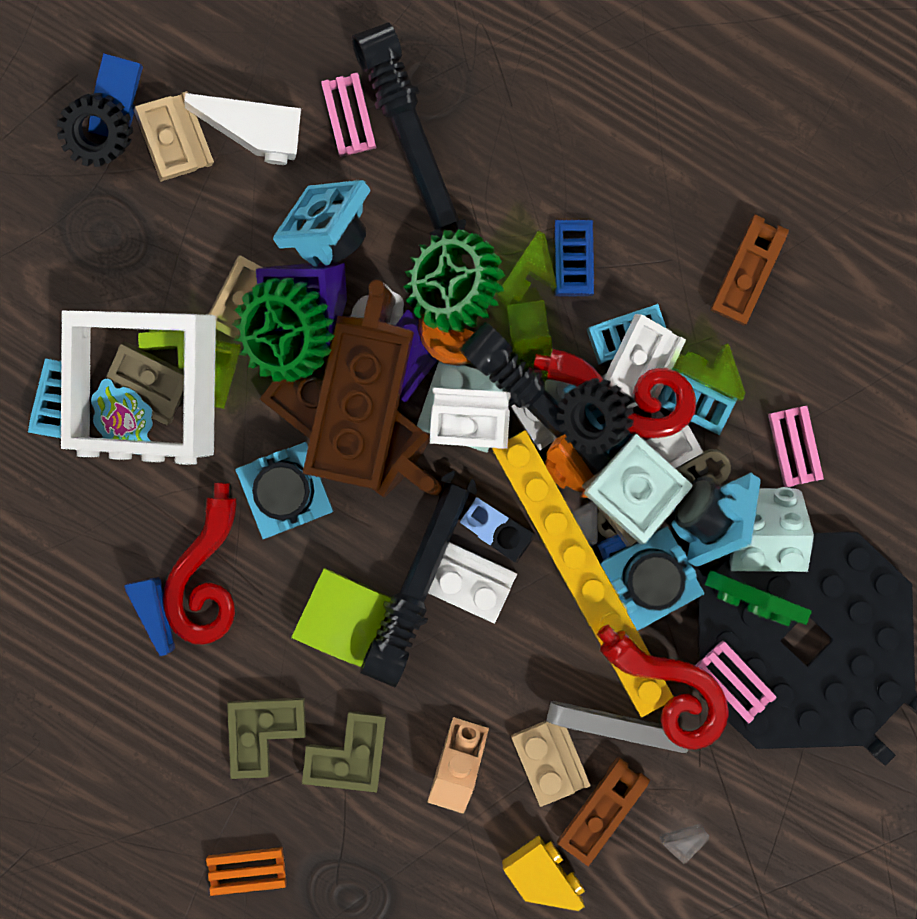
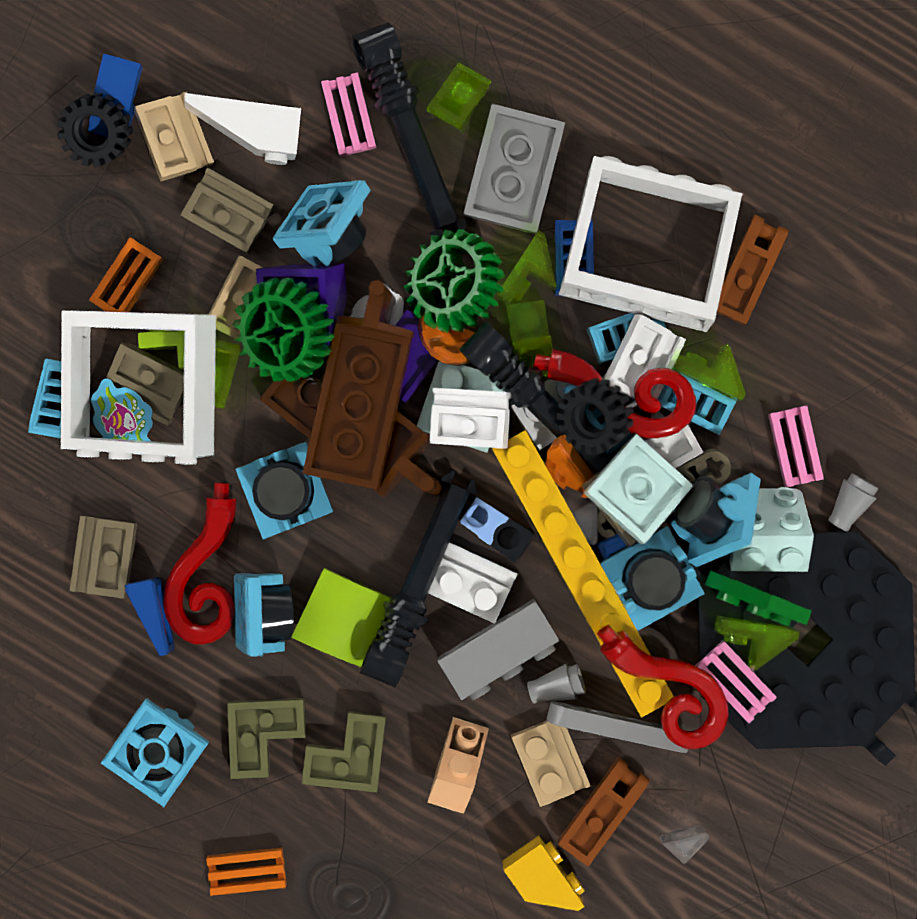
(103, 556): none -> dark tan plate
(114, 270): none -> orange tile
(156, 751): none -> medium azure piece
(227, 210): none -> dark tan plate
(262, 613): none -> medium azure piece
(458, 97): none -> clear neon green slope
(498, 651): none -> light grey brick
(514, 169): none -> light grey plate
(558, 685): none -> light grey cone
(639, 299): none -> white window
(766, 638): none -> clear neon green slope
(852, 501): none -> light grey cone

